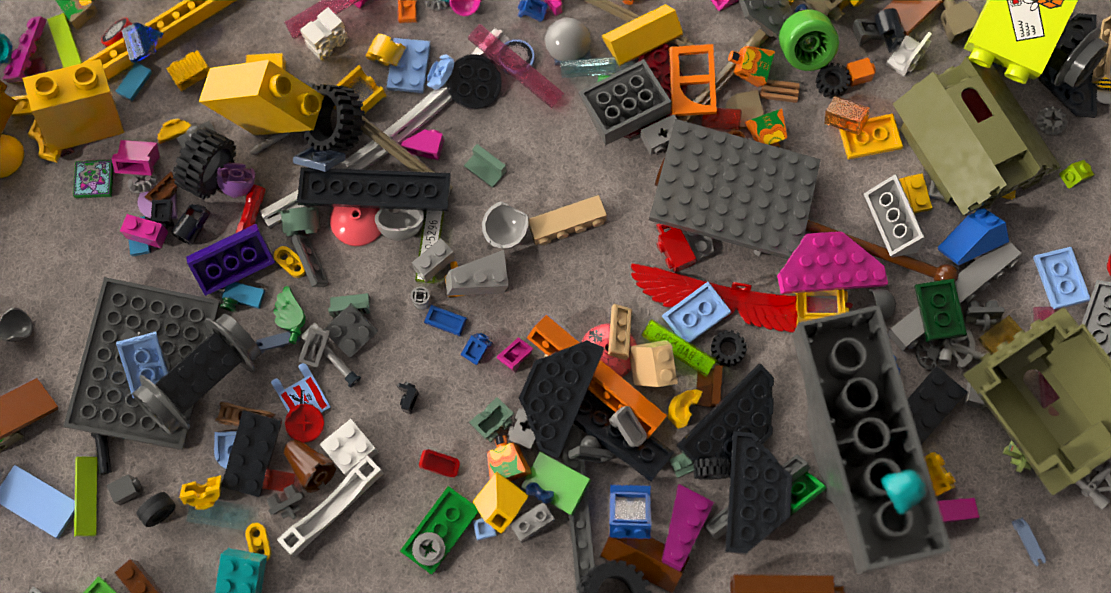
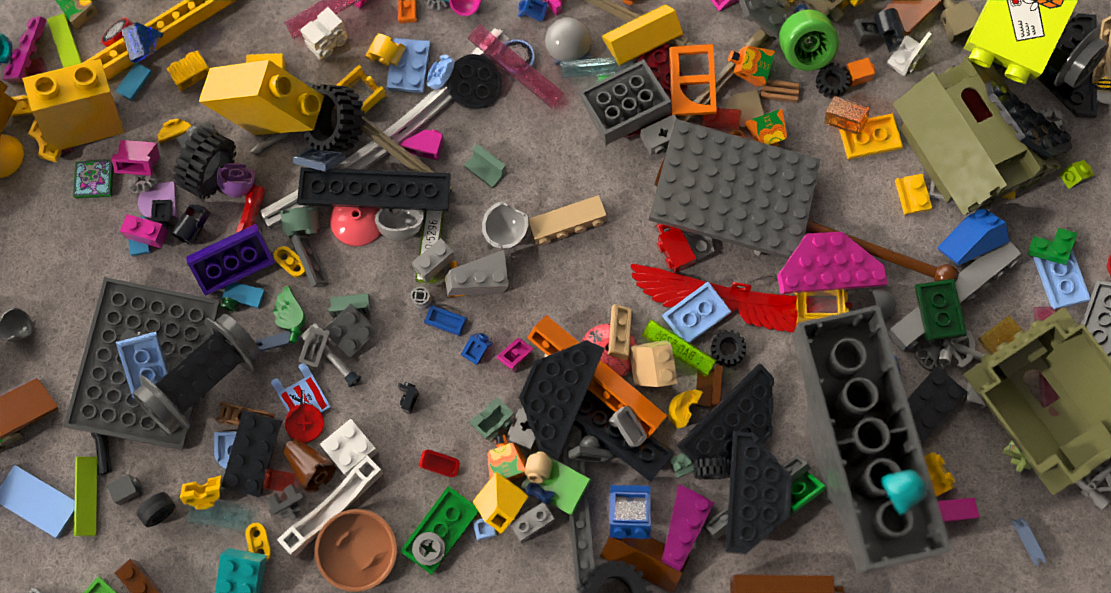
(163, 190): reddish brown tile -> none
(355, 550): none -> nougat piece
(538, 467): none -> tan head
(895, 217): light grey slope -> none
(985, 315): dark grey hips -> none
(1031, 127): none -> black plate
(1055, 251): none -> green plate

